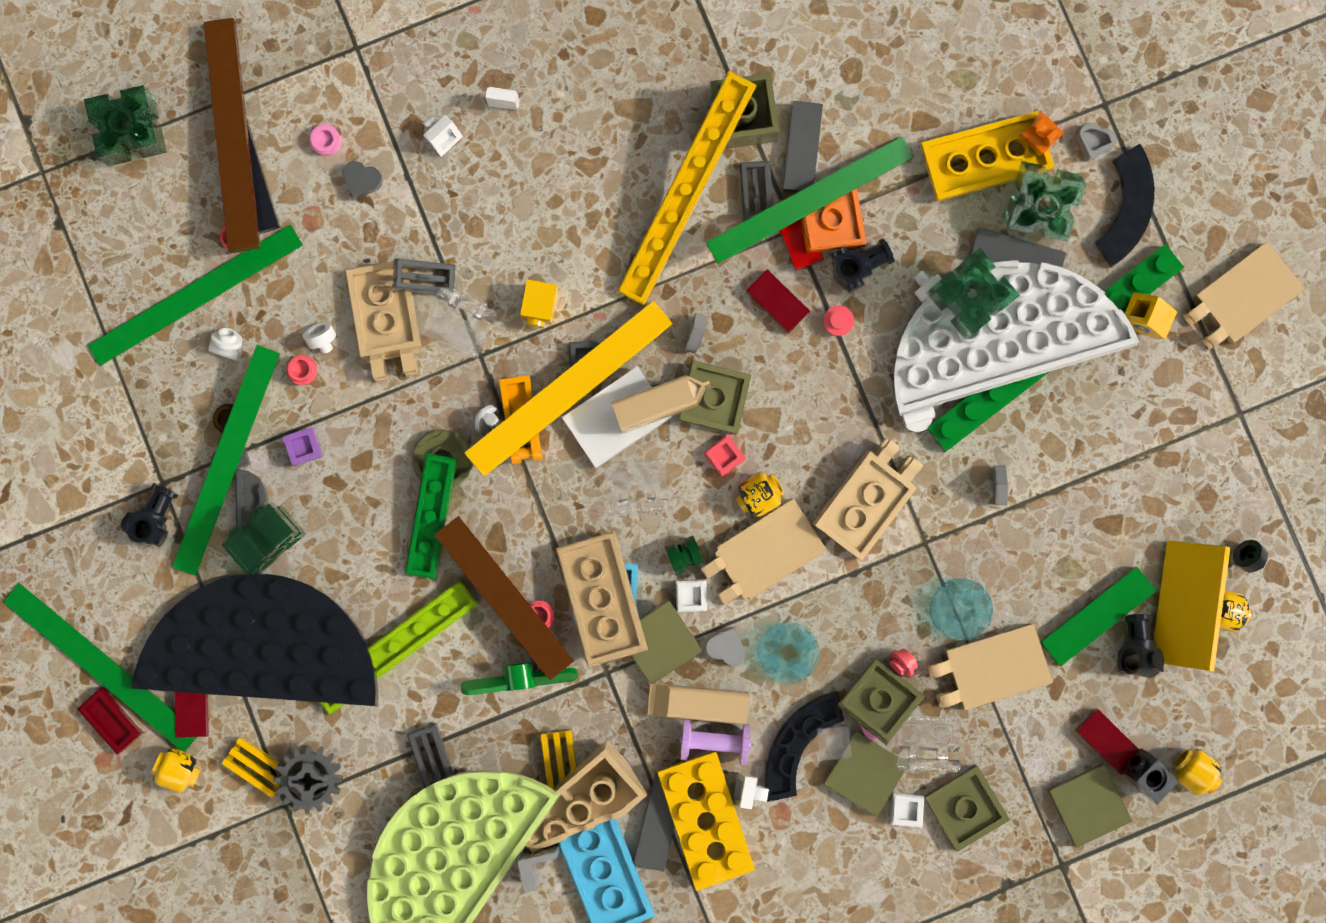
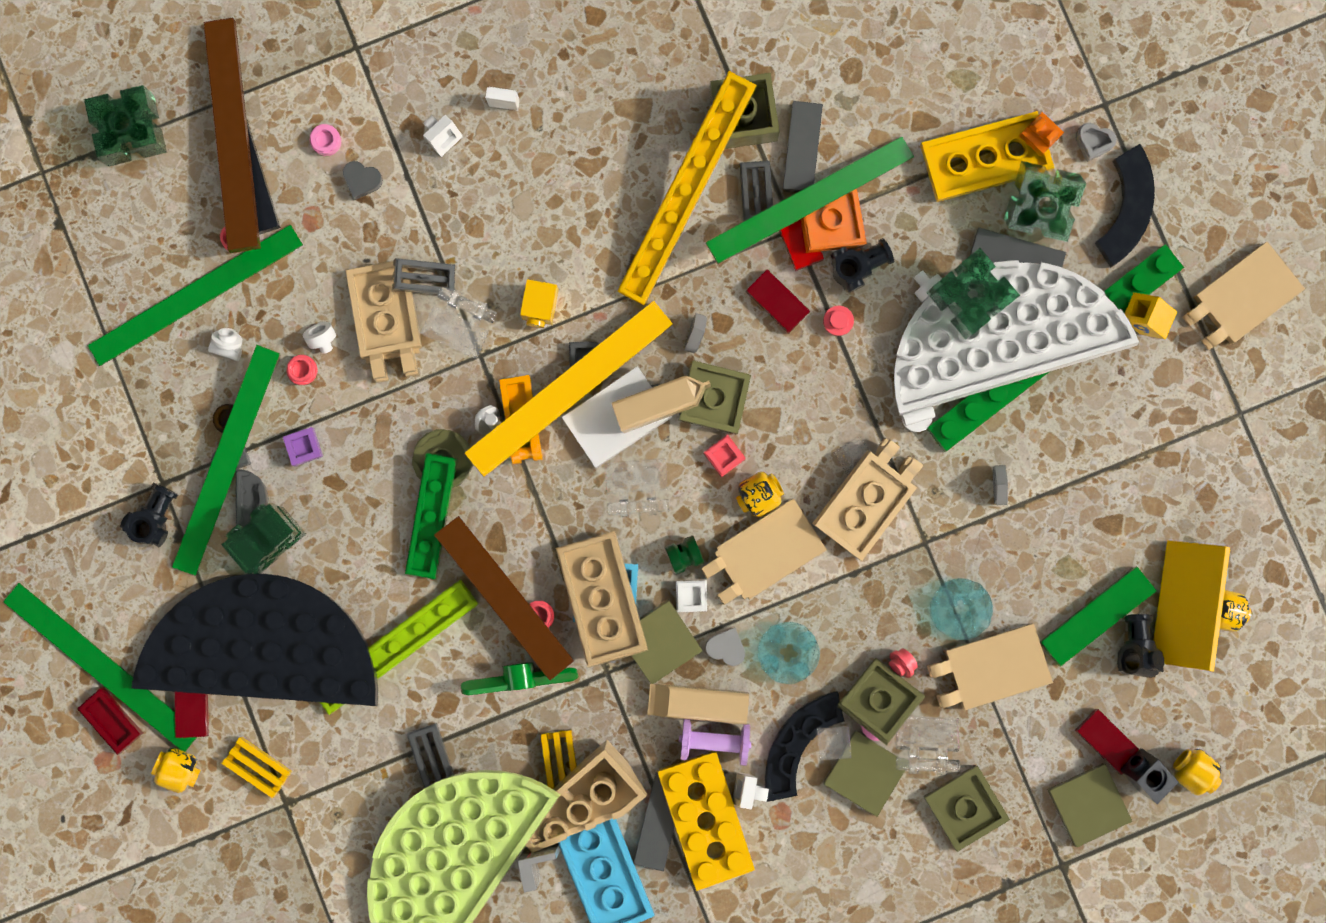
(294, 779): dark grey gear -> none
(907, 809): white tile -> none
(1250, 556): black tile -> none

